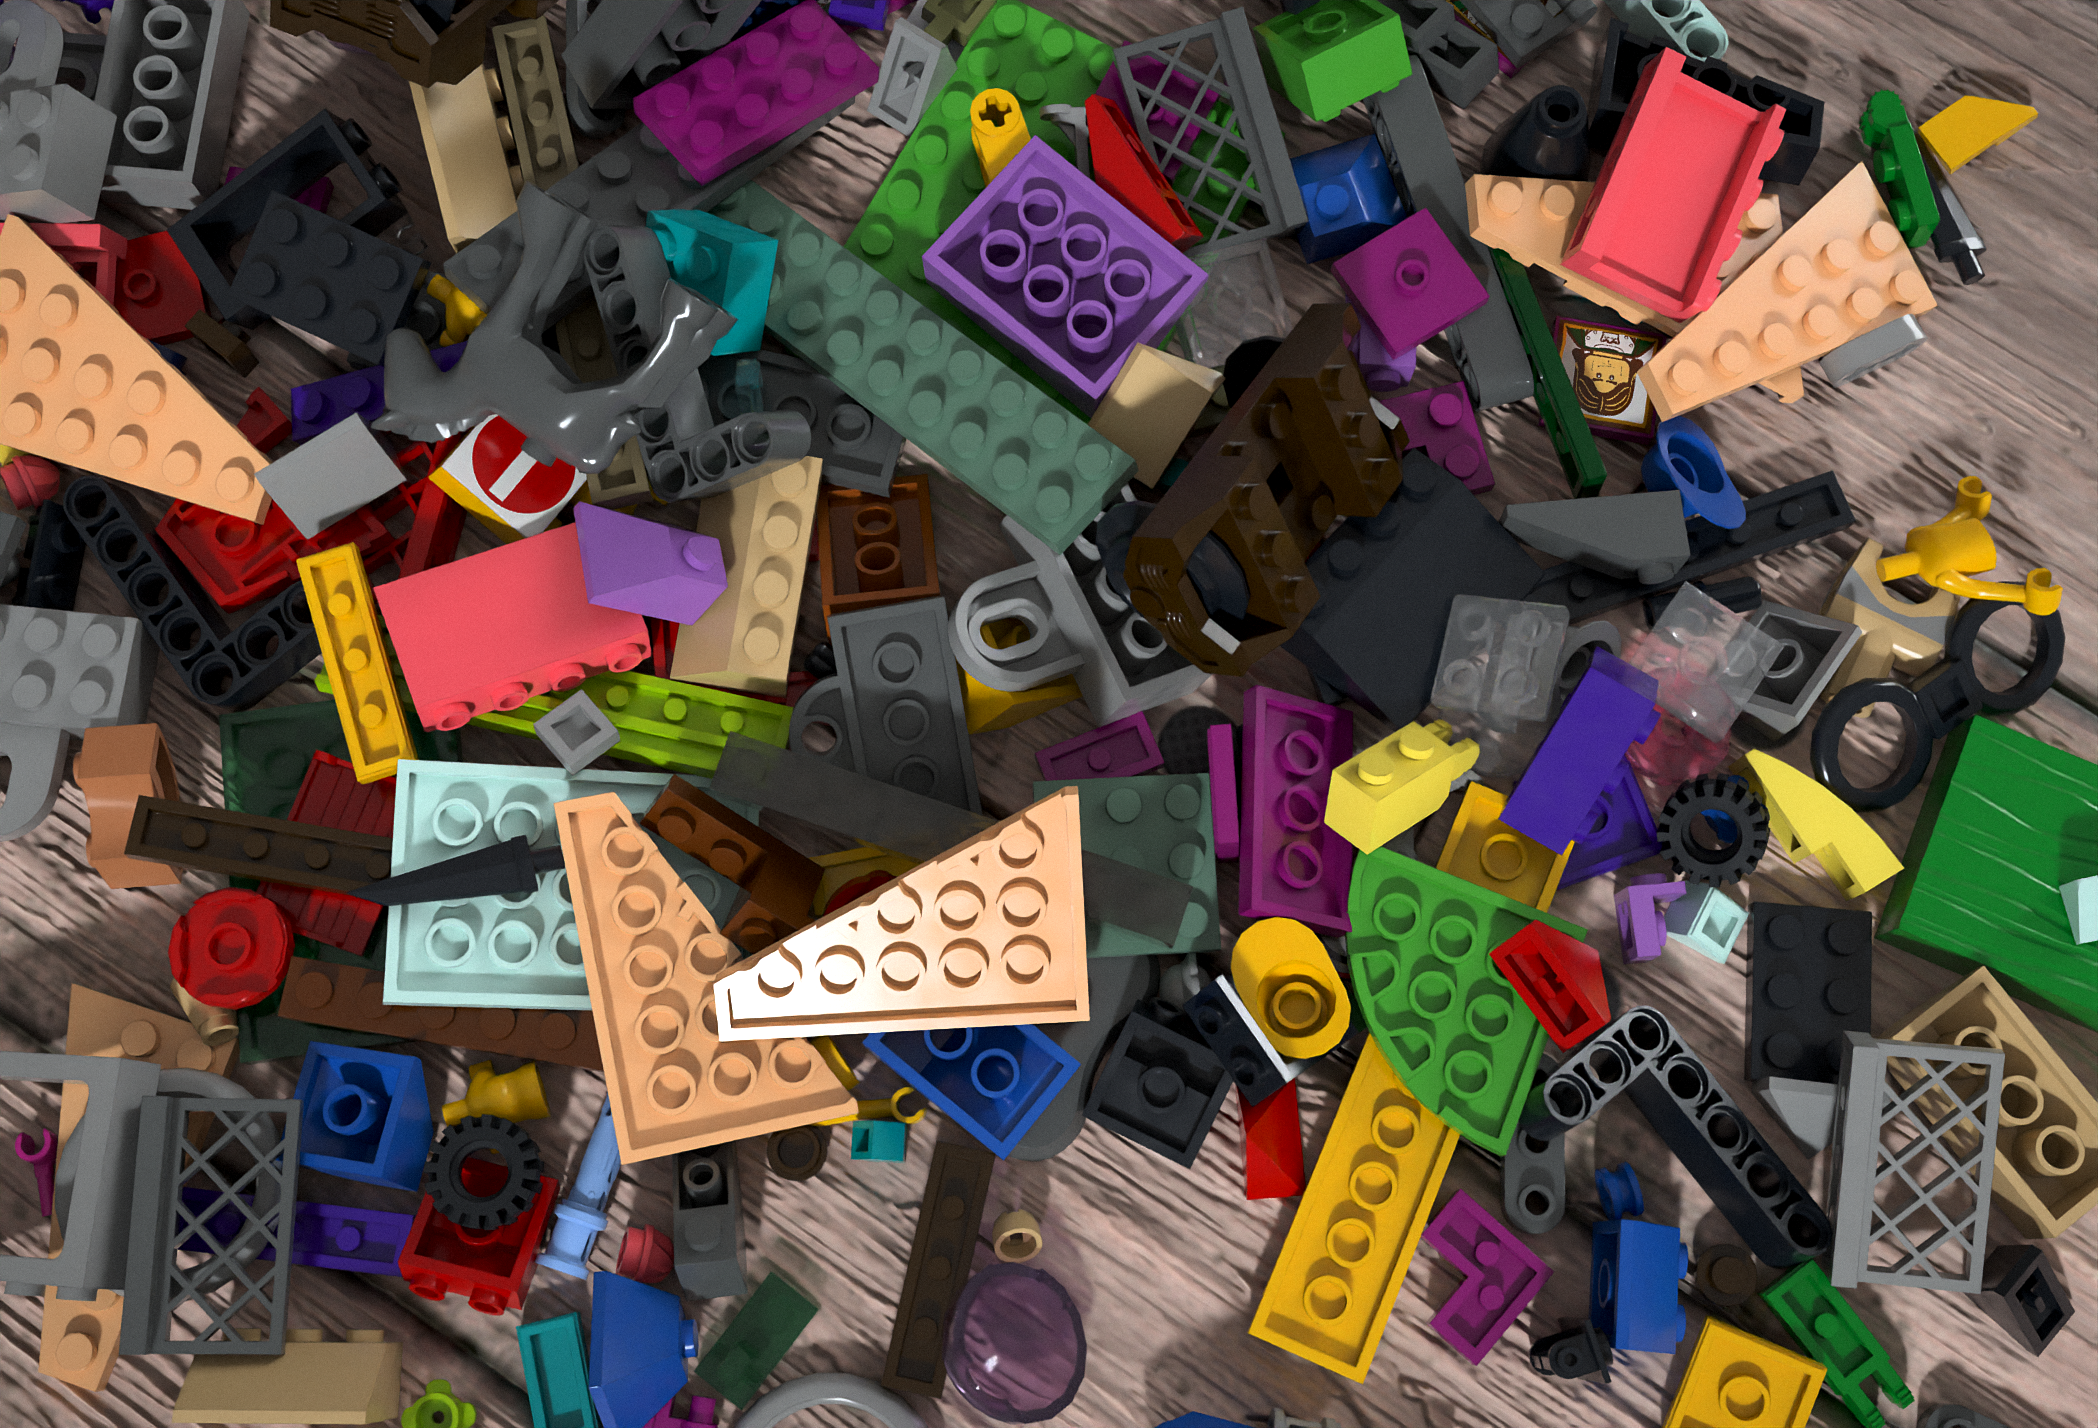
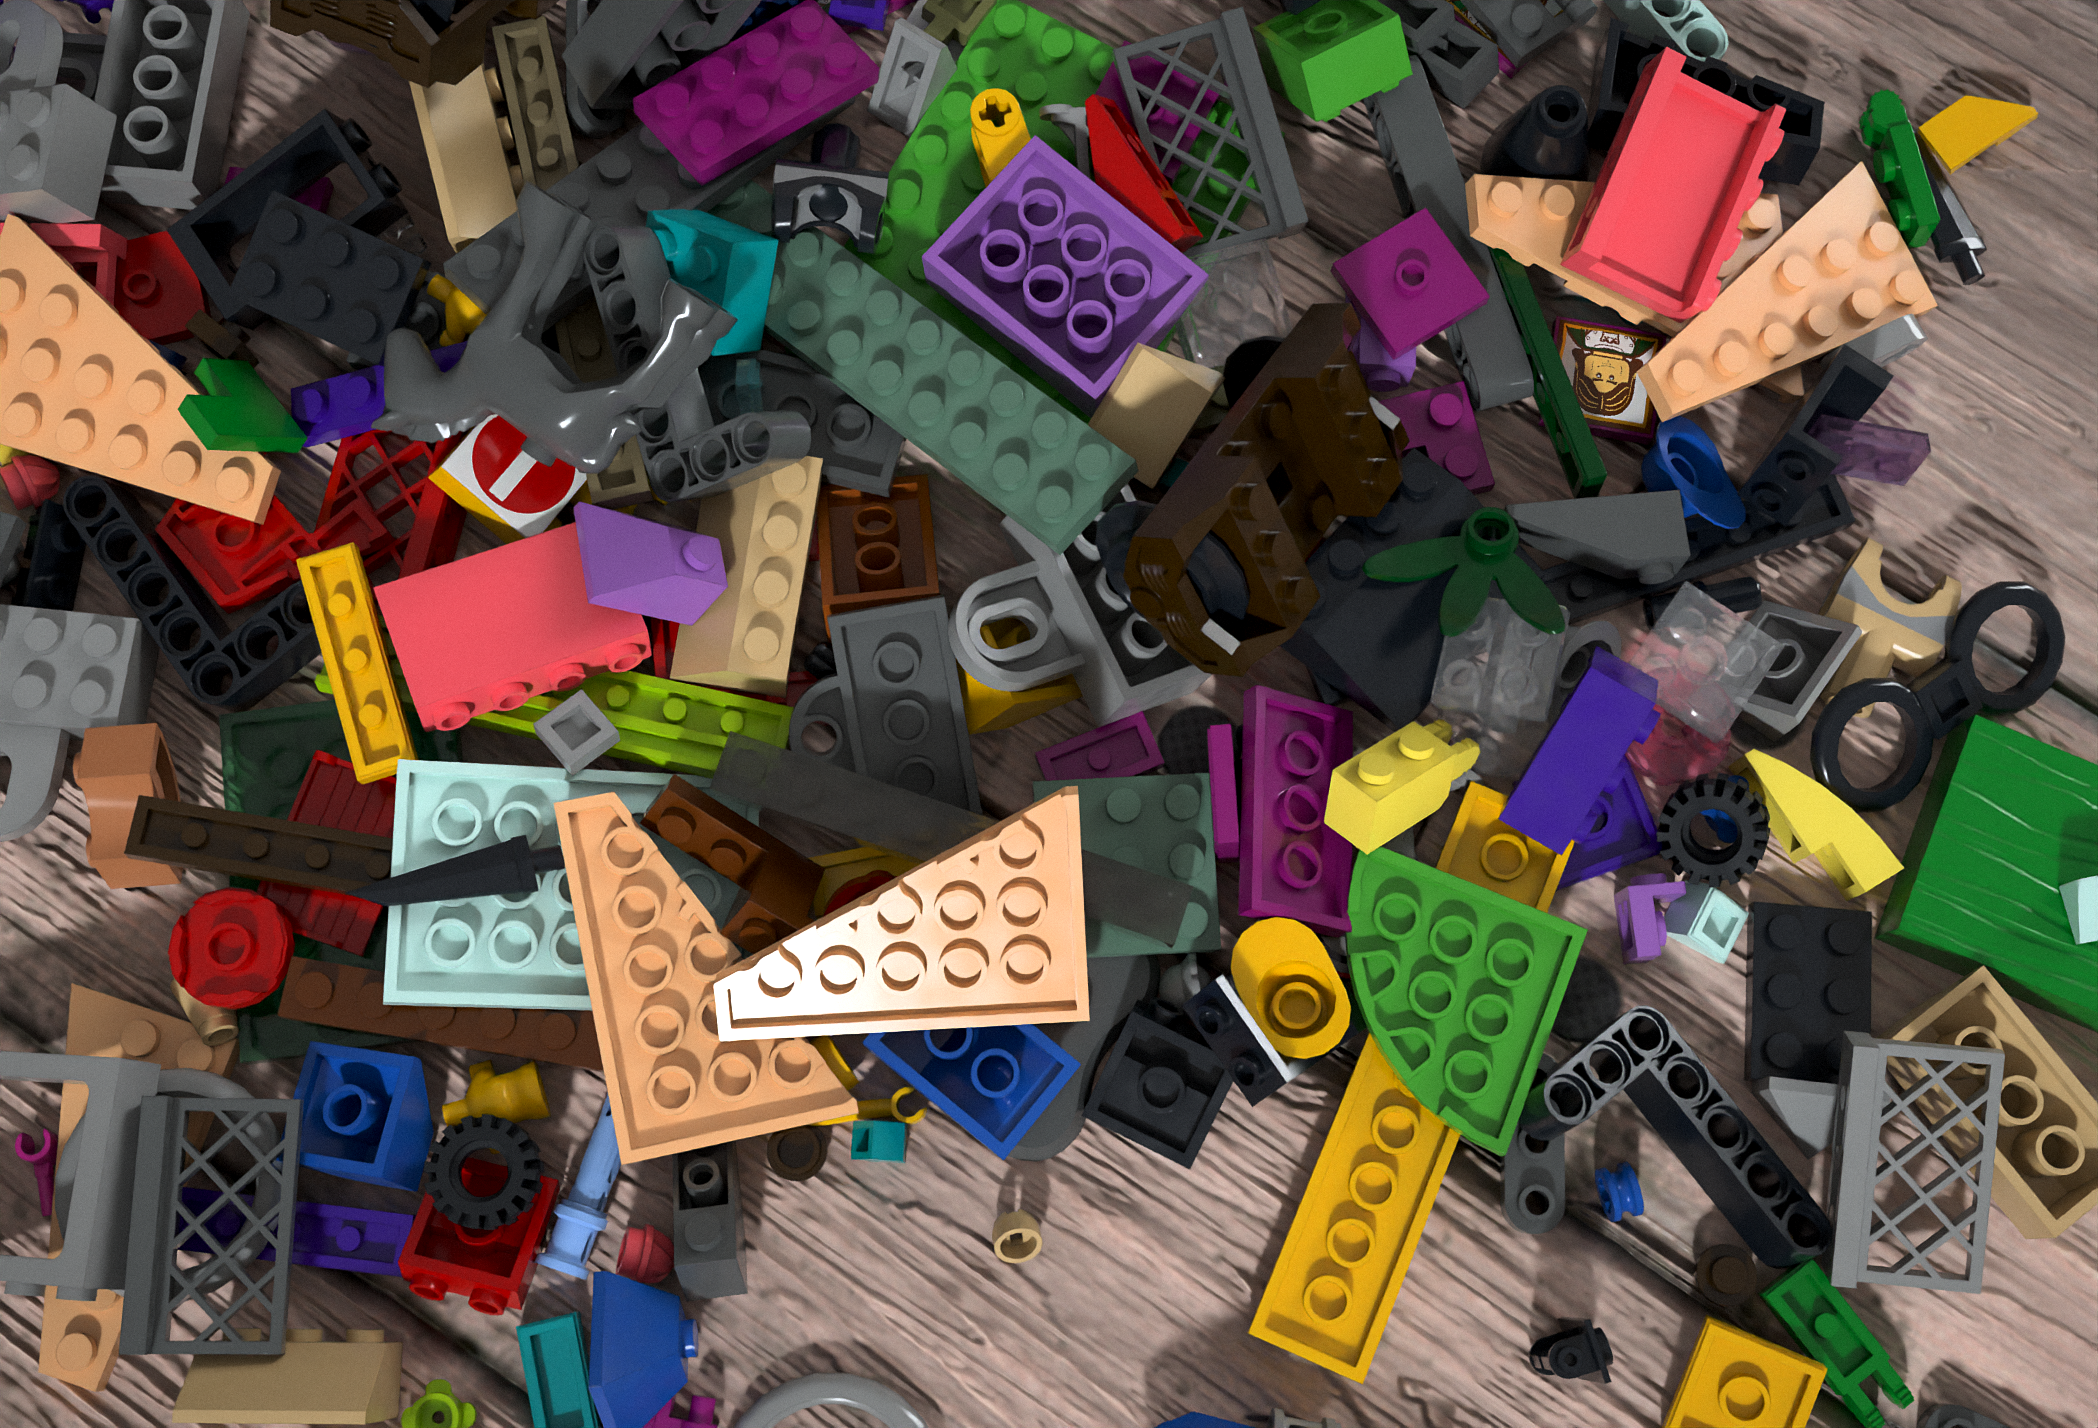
(239, 411): none -> green tile
(333, 474): light grey slope -> none
(757, 1340): clear green hinge -> none
(830, 191): none -> black connector
(937, 1266): dark brown plate -> none
(1014, 1344): clear purple cylinder -> none
(1271, 1145): red slope -> none
(1345, 197): blue slope -> none
(1476, 564): none -> dark green plant
(1497, 1275): magenta plate -> none
(1557, 981): red slope -> none
(1637, 1284): blue slope -> none
(1795, 461): none -> black panel
(1872, 449): none -> clear purple plate
(1962, 548): yellow piece -> none
(2023, 1296): black slope -> none

